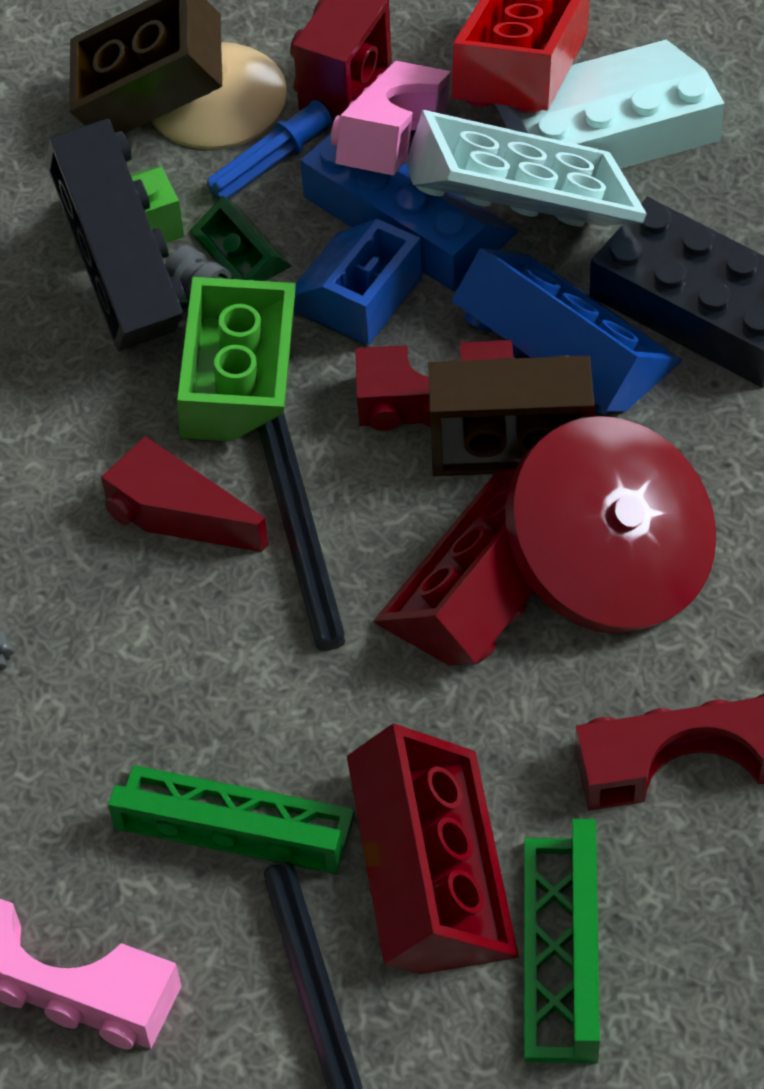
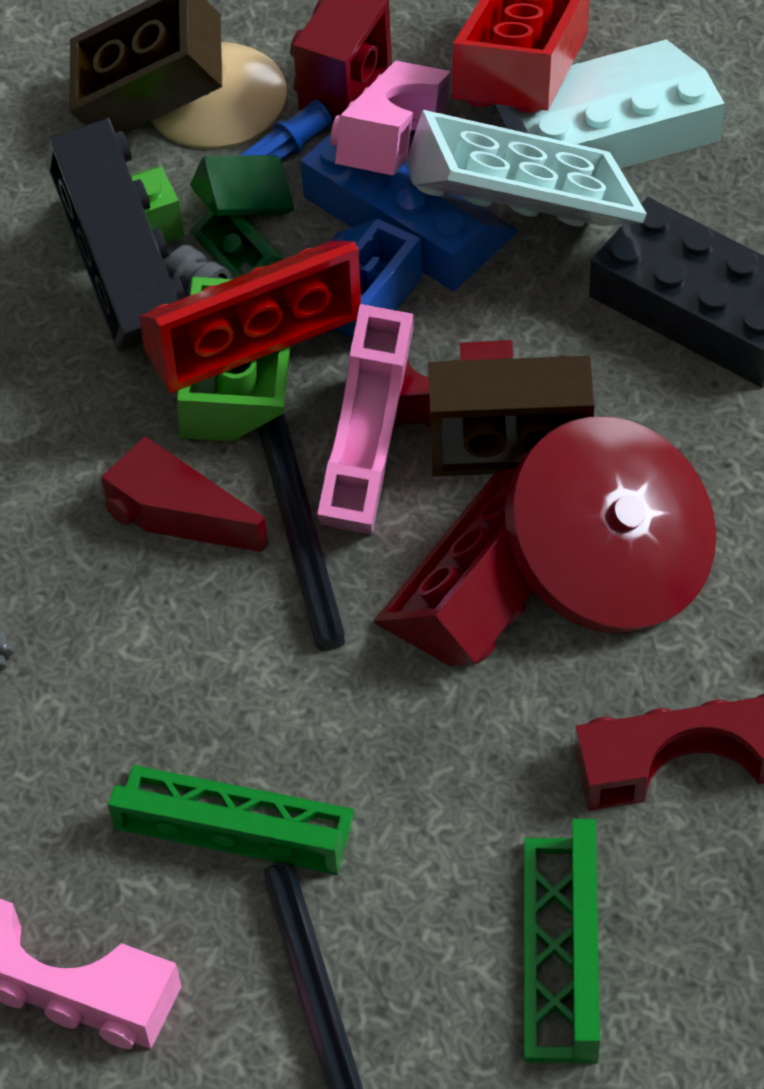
(243, 185): none -> dark green slope
(253, 314): none -> red slope
(366, 419): none -> bright pink arch
(429, 853): dark red slope -> none
(555, 318): blue slope -> none

